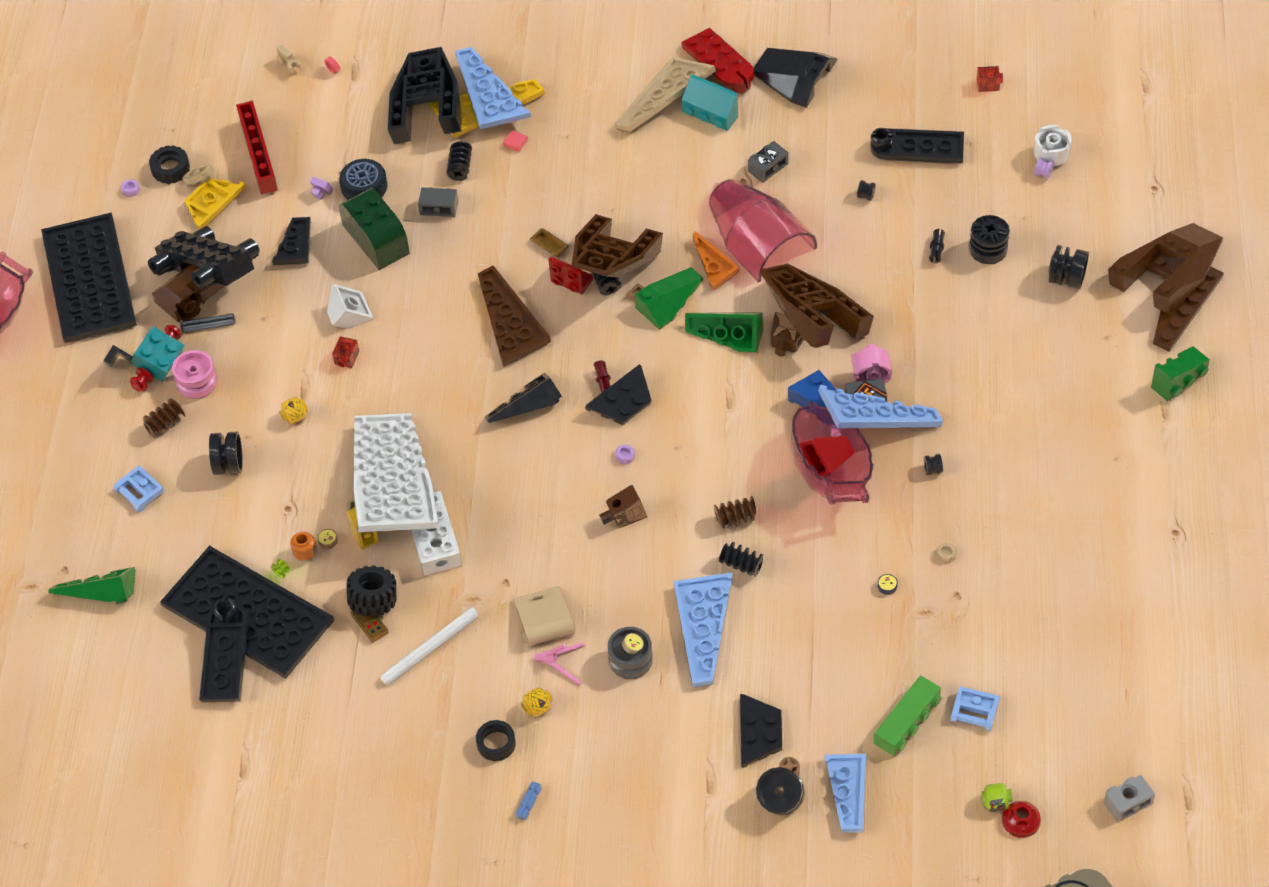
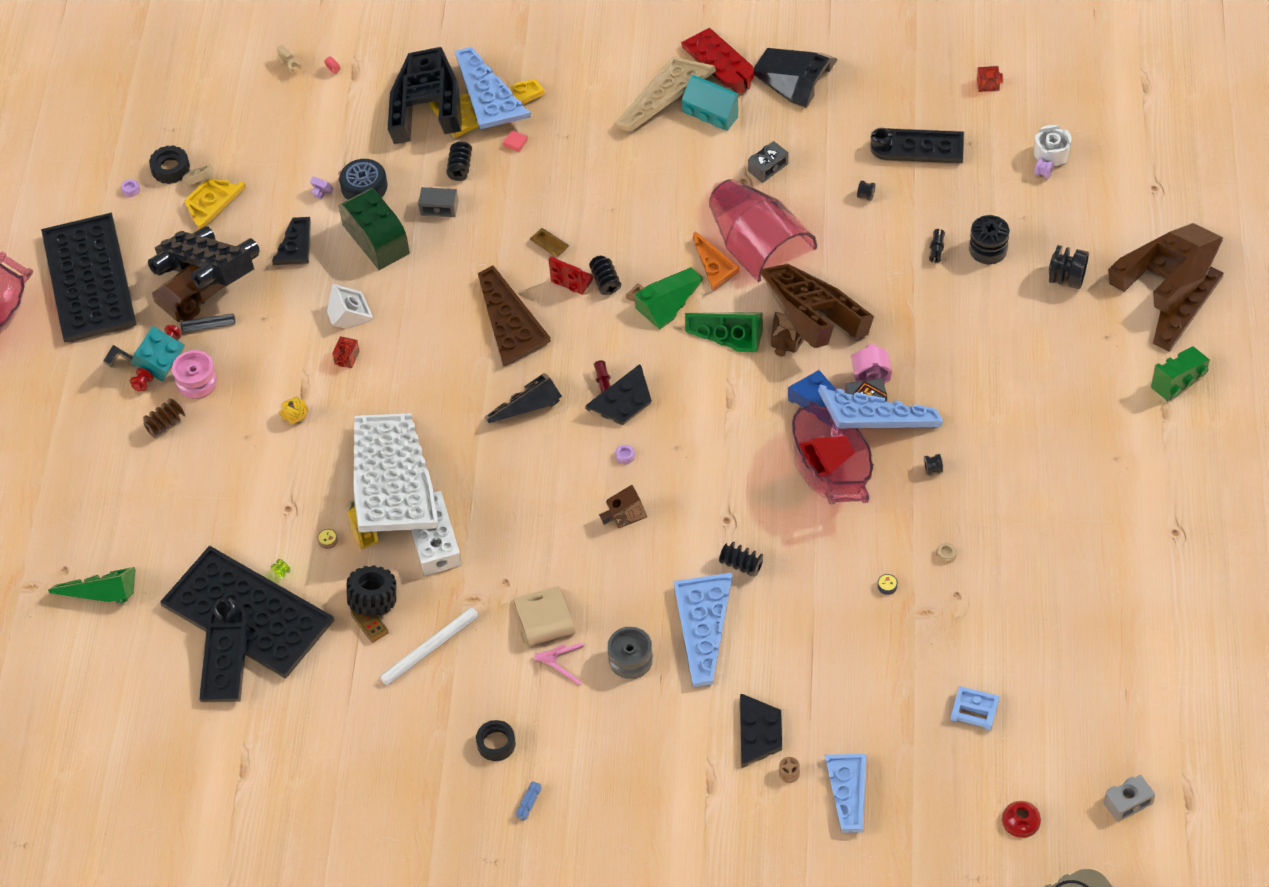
(143, 484): light blue plate -> none
(225, 453): black wheel -> none
(257, 147): red brick -> none
(303, 546): orange head -> none
(536, 702): yellow head -> none
(611, 256): reddish brown wedge -> none
(632, 643): tile -> none
(735, 511): reddish brown piece -> none
(792, 794): black wheel -> none
(907, 715): bright green brick -> none
(996, 797): lime head -> none

